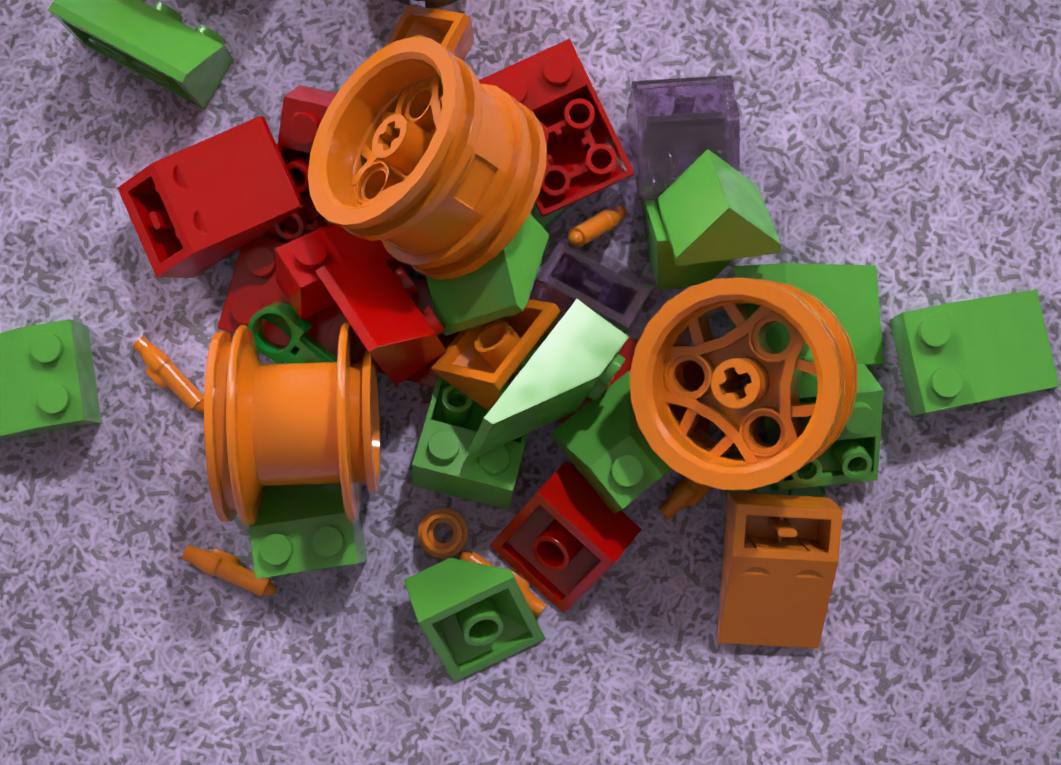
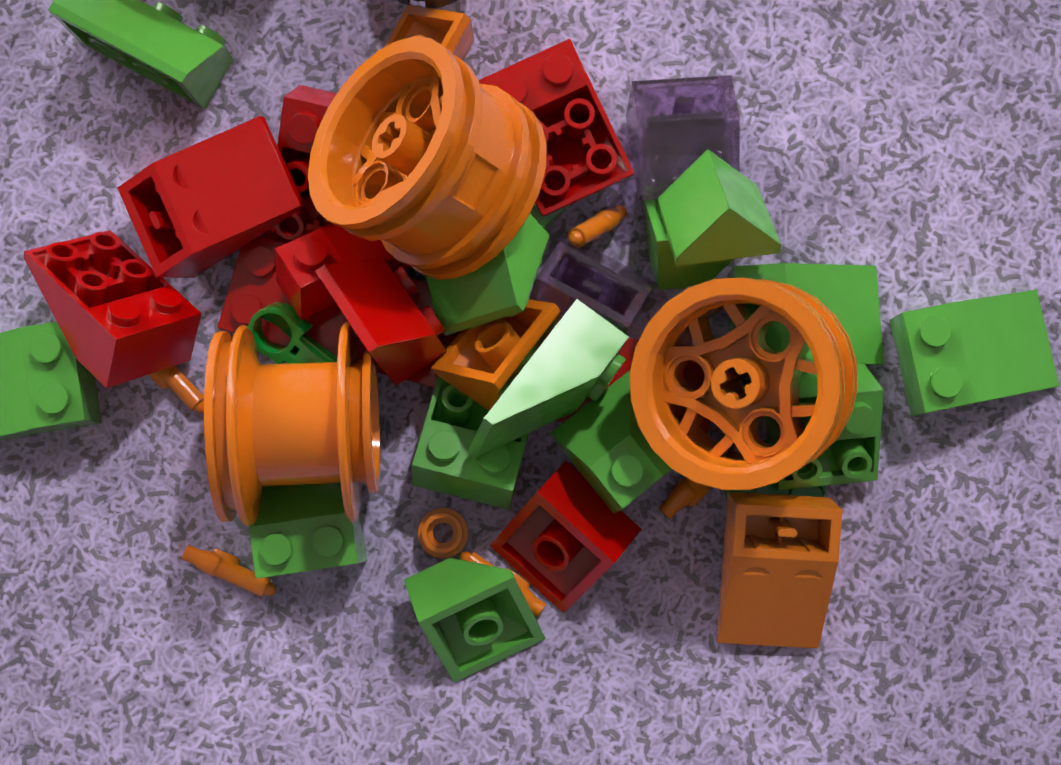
(113, 307): none -> red slope

